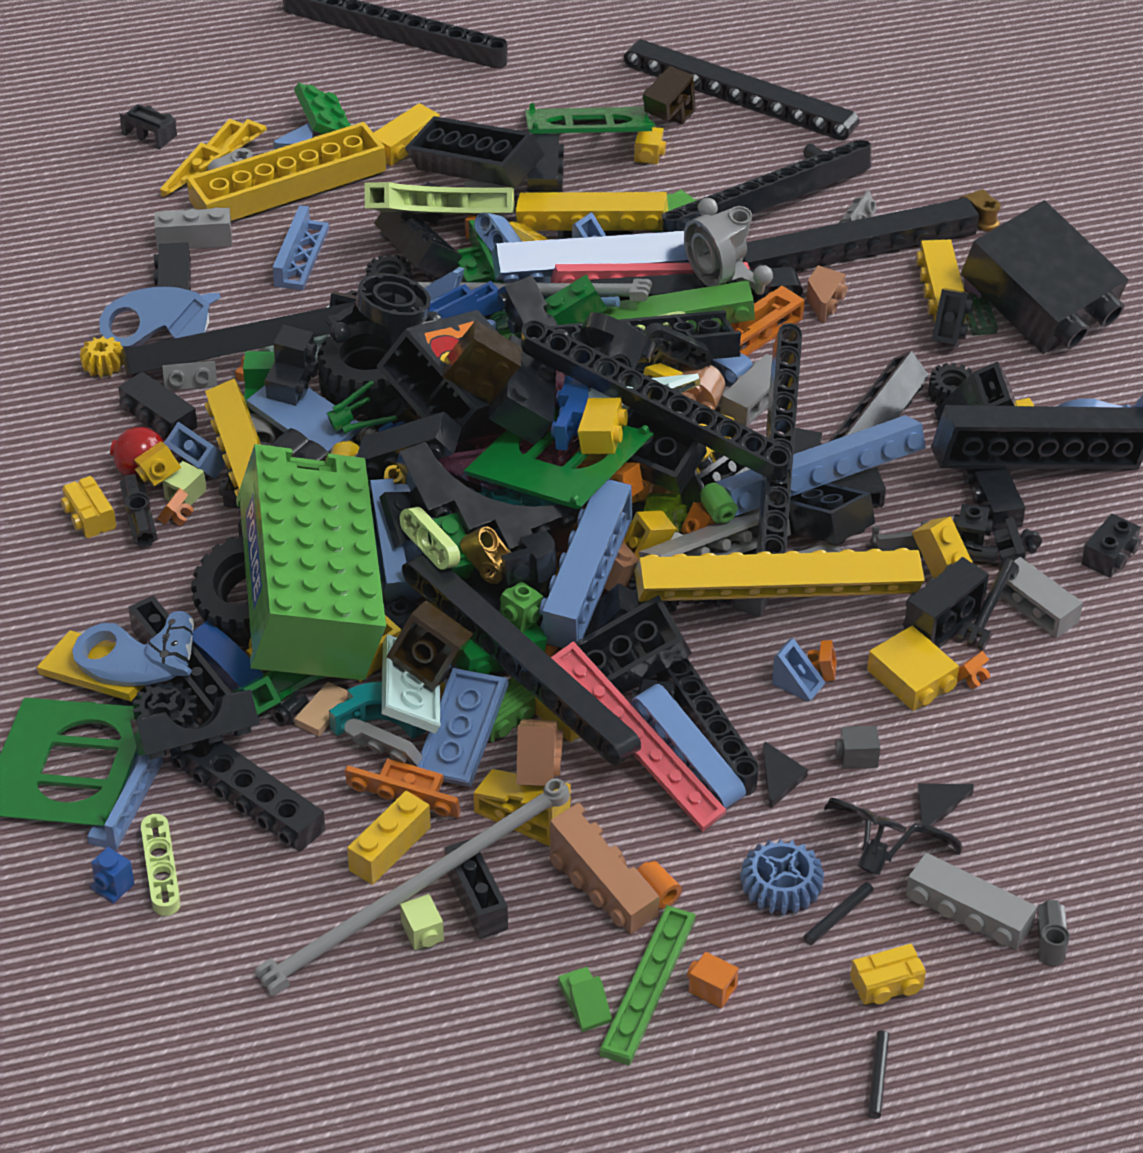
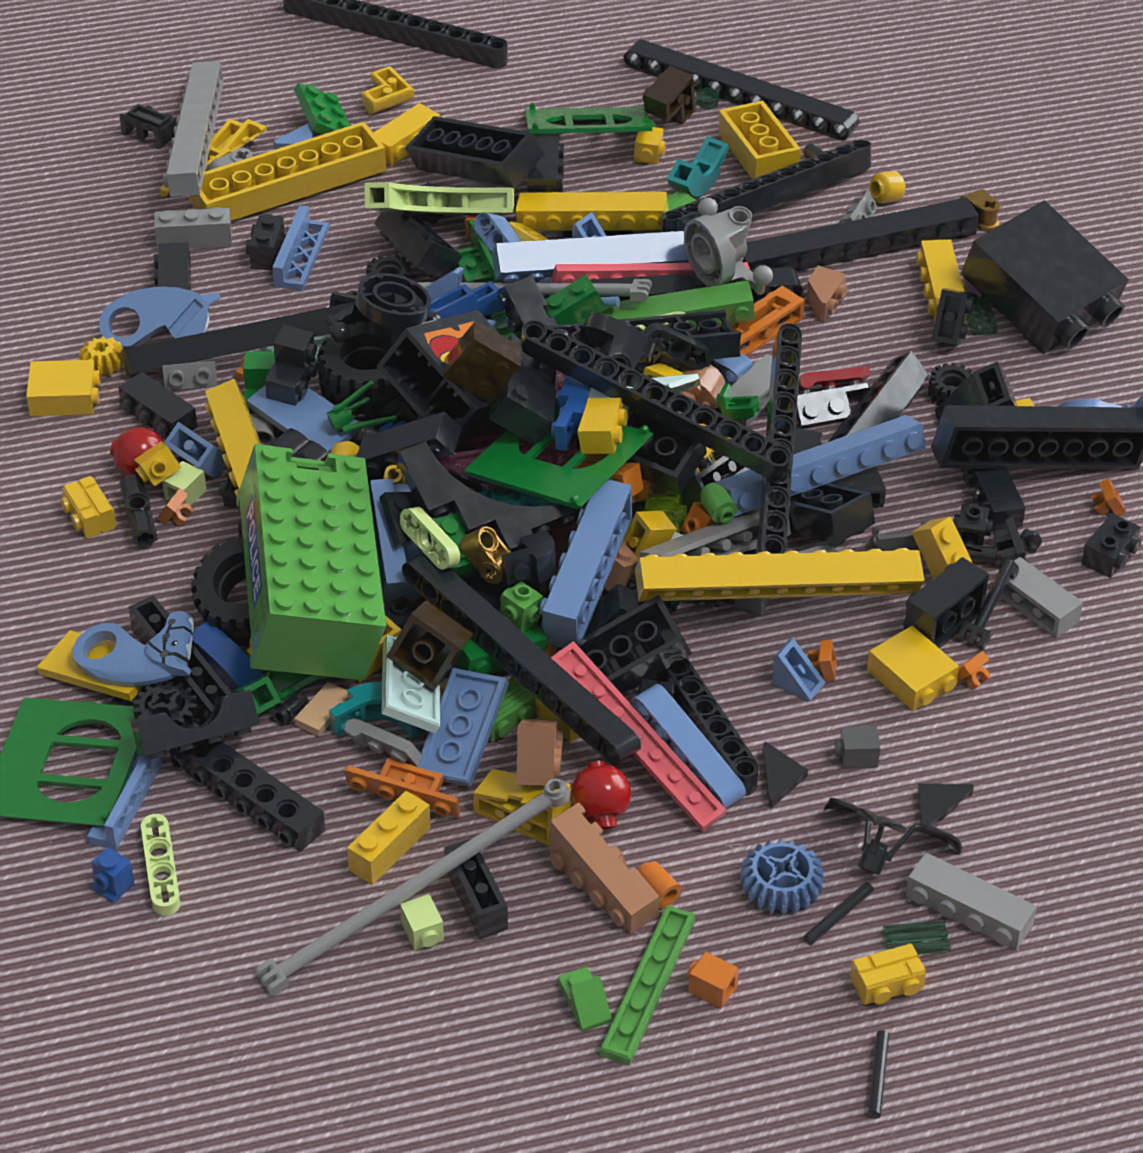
(63, 388): none -> yellow brick
(194, 129): none -> light grey brick
(265, 241): none -> black brick
(389, 91): none -> yellow brick
(602, 793): none -> red brick
(703, 172): none -> teal arch
(707, 98): none -> clear green tile
(736, 407): none -> green bracket
(757, 138): none -> yellow brick
(826, 405): none -> bracket
(833, 377): none -> red plate
(887, 187): none -> yellow head
(915, 934): none -> clear green tile
(1052, 932): dark grey piece -> none
(1108, 498): none -> orange tile

